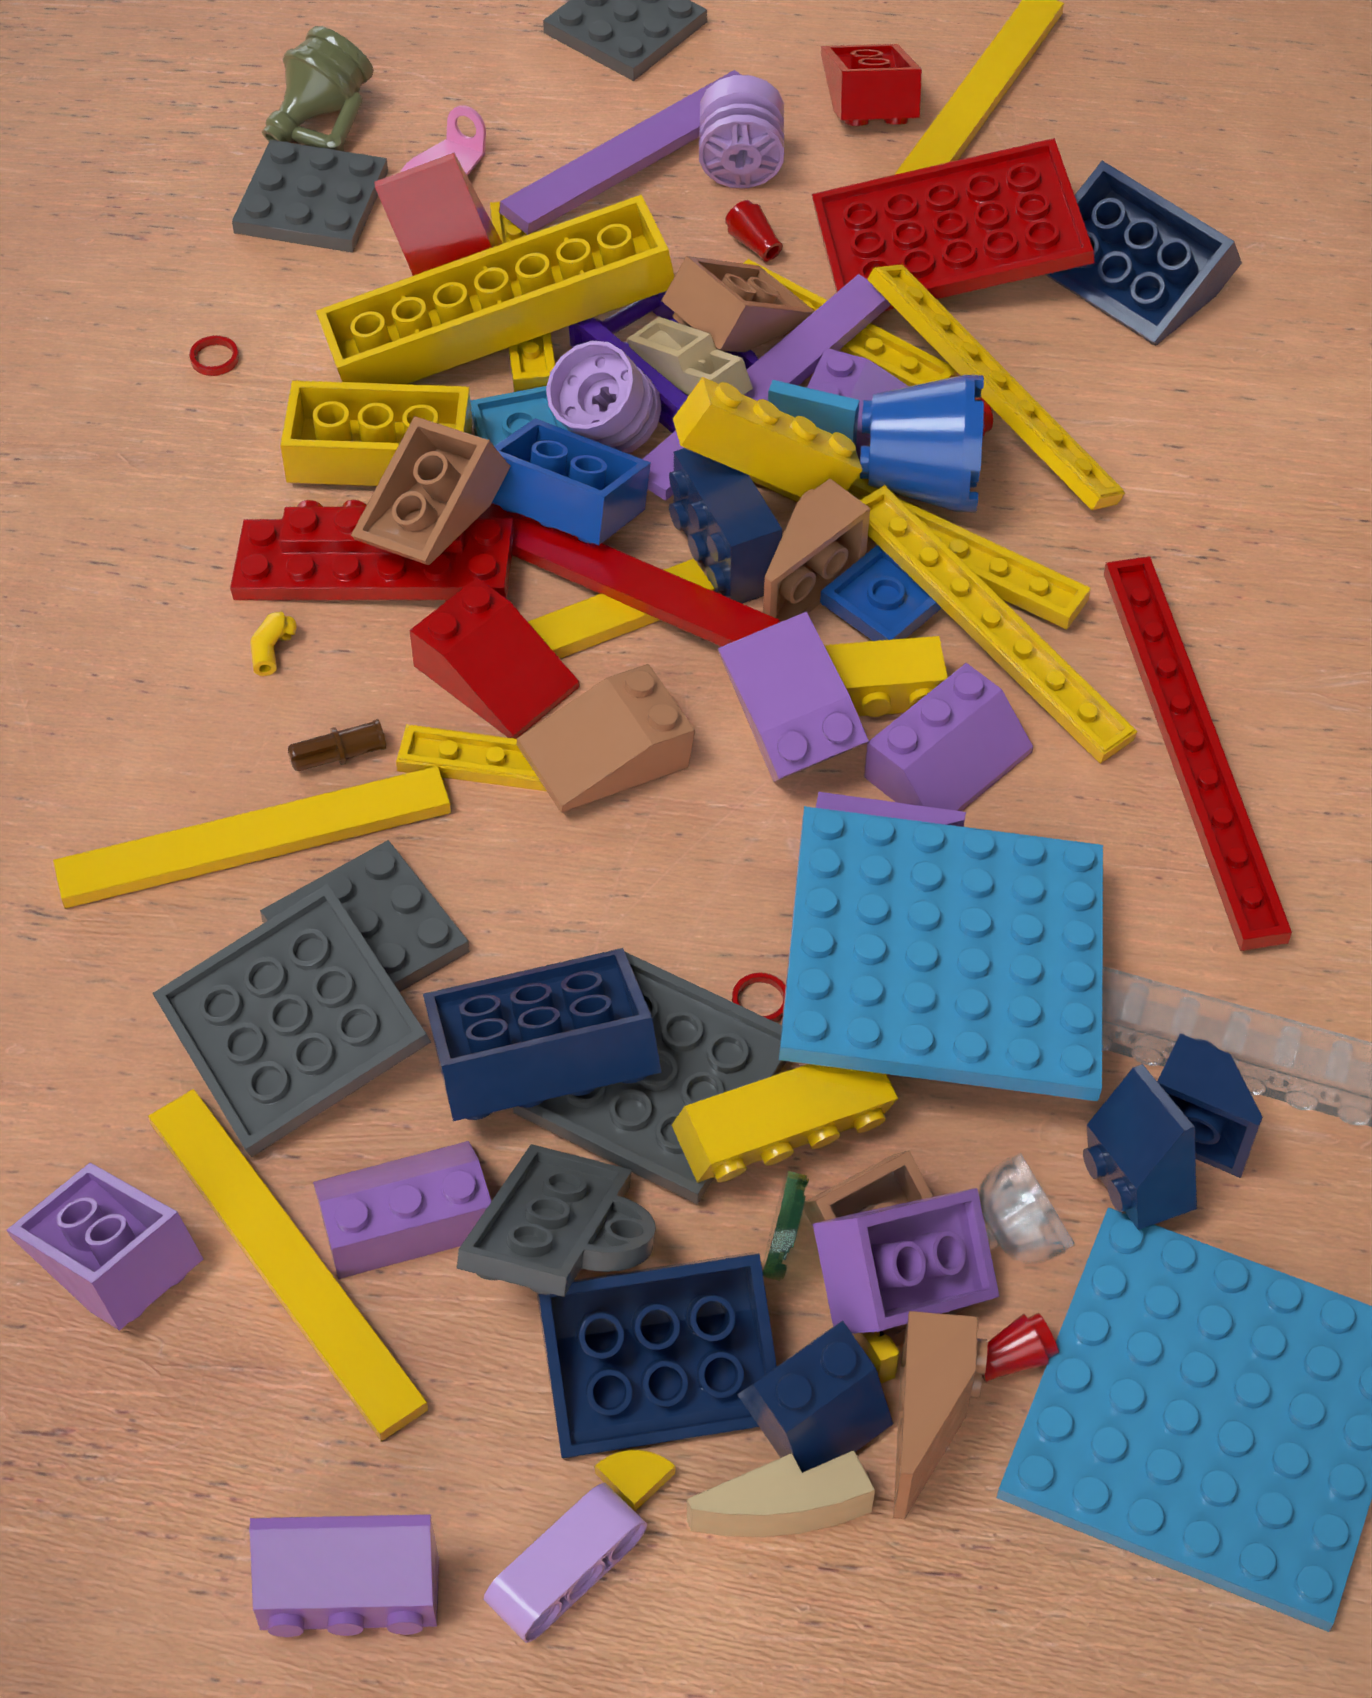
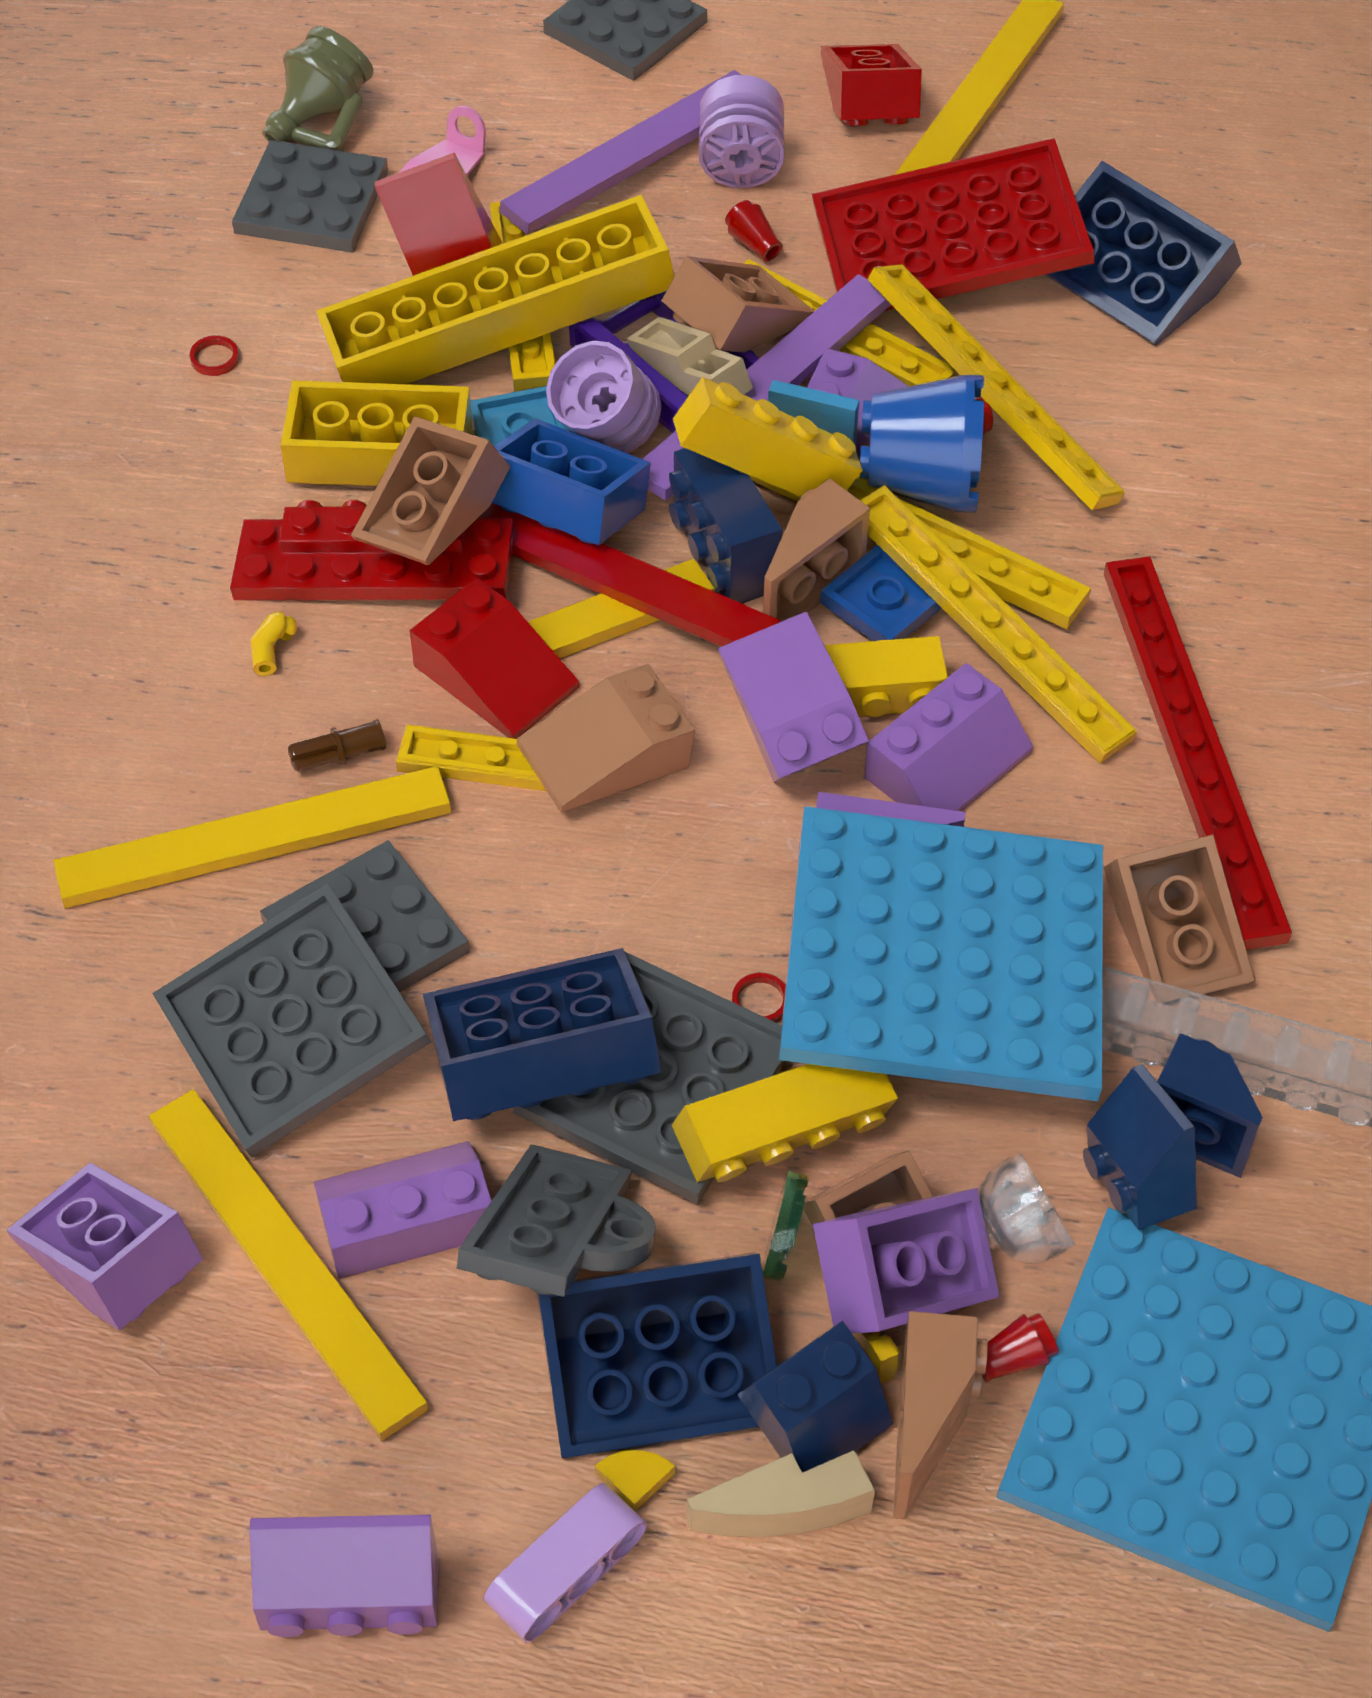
(1180, 916): none -> nougat slope

